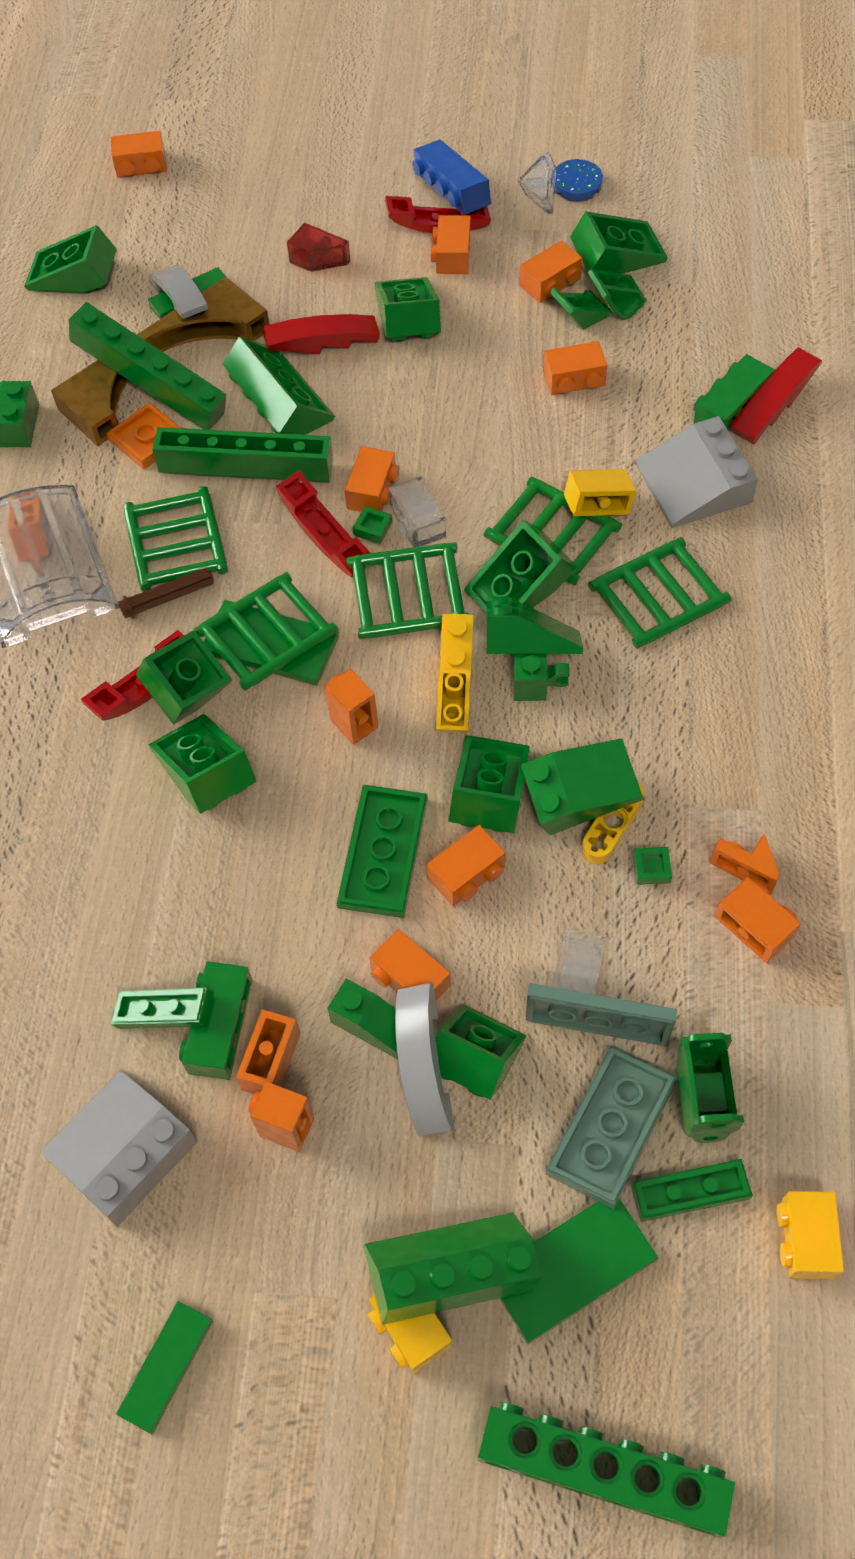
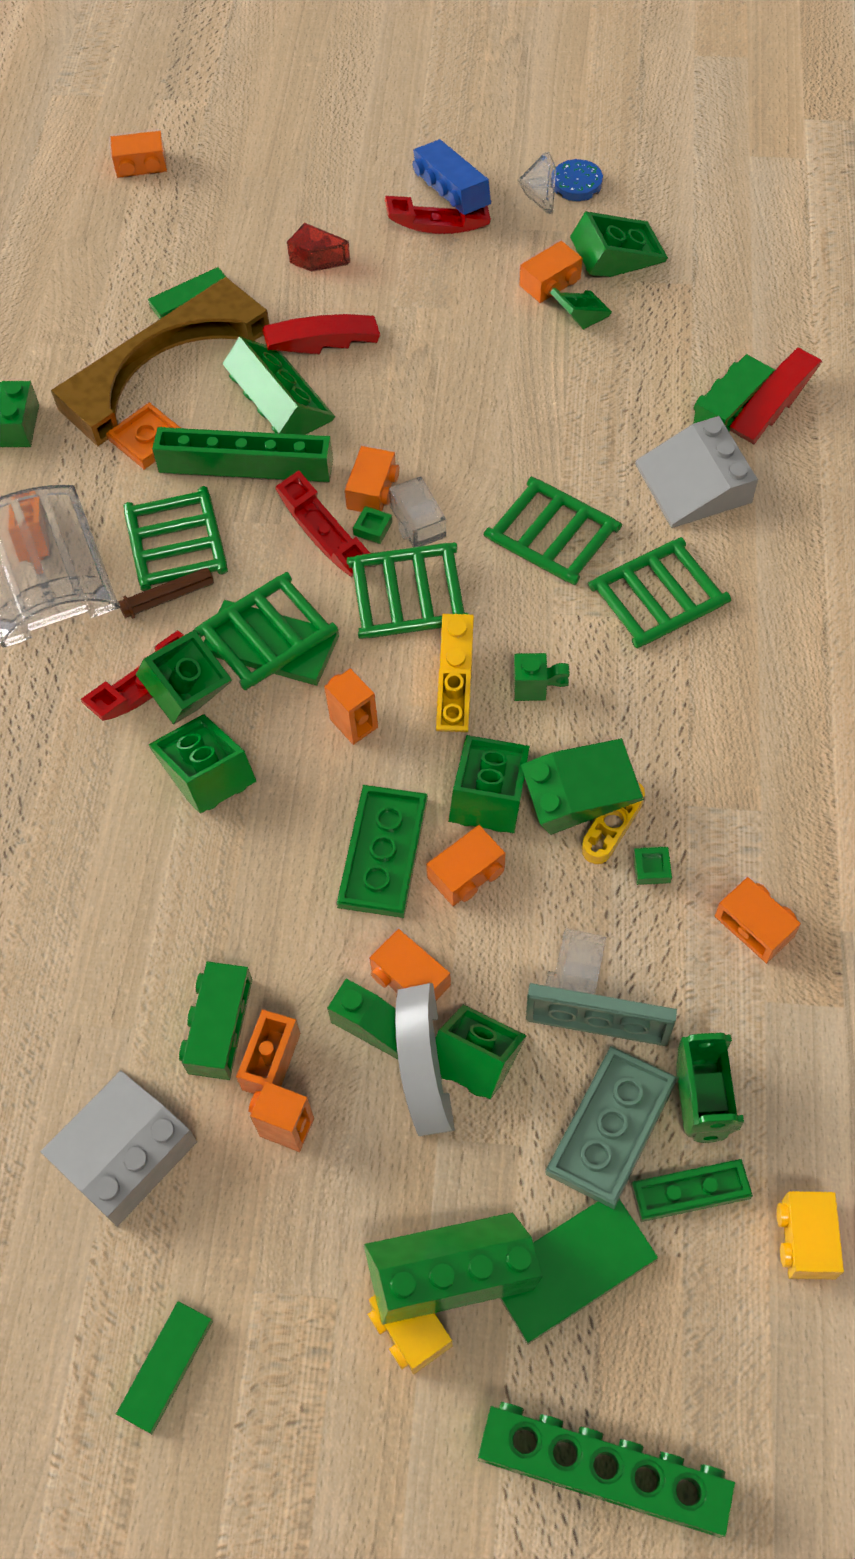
(73, 263): green slope -> none
(146, 366): green brick -> none
(162, 1008): tile -> none
(181, 289): light grey slope -> none
(408, 308): green slope -> none
(452, 244): orange brick -> none
(522, 568): green slope -> none
(523, 630): green slope -> none
(575, 367): orange brick -> none
(599, 492): yellow brick -> none
(619, 292): green slope -> none
(757, 866): orange slope -> none

